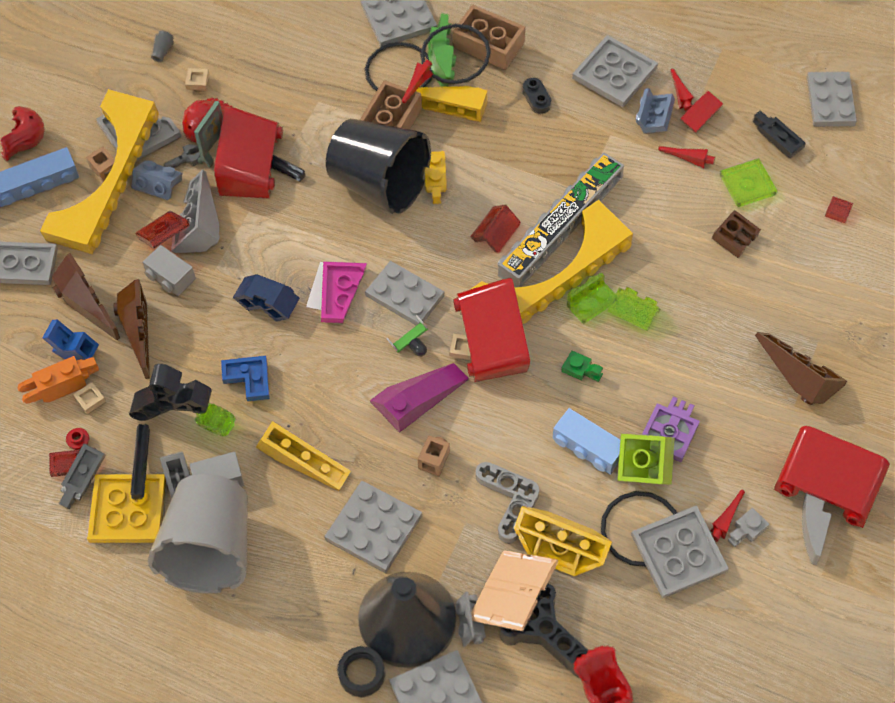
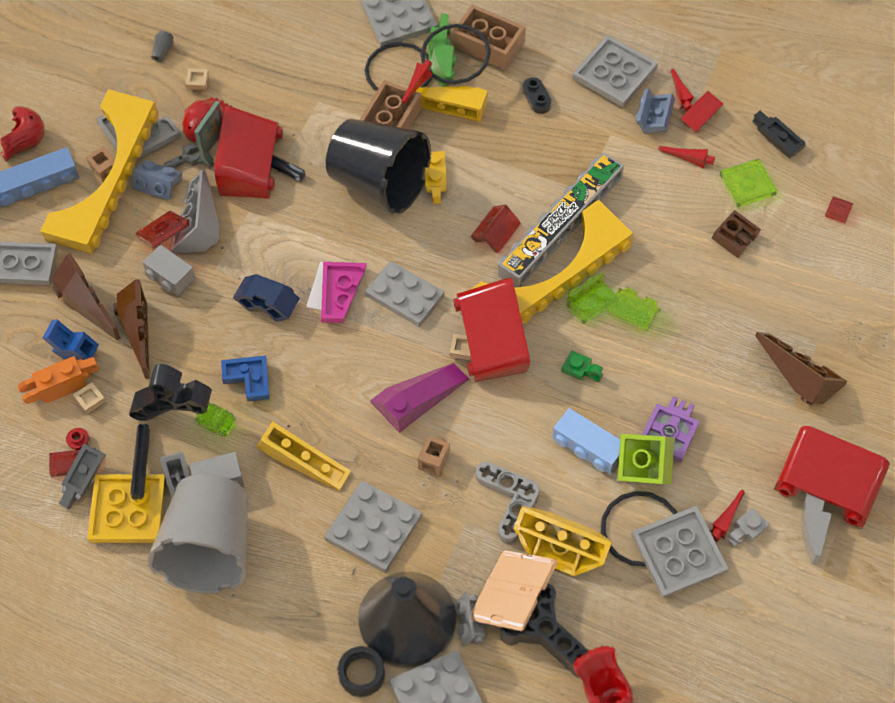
(411, 339): piece -> none
(831, 99): light grey plate -> none

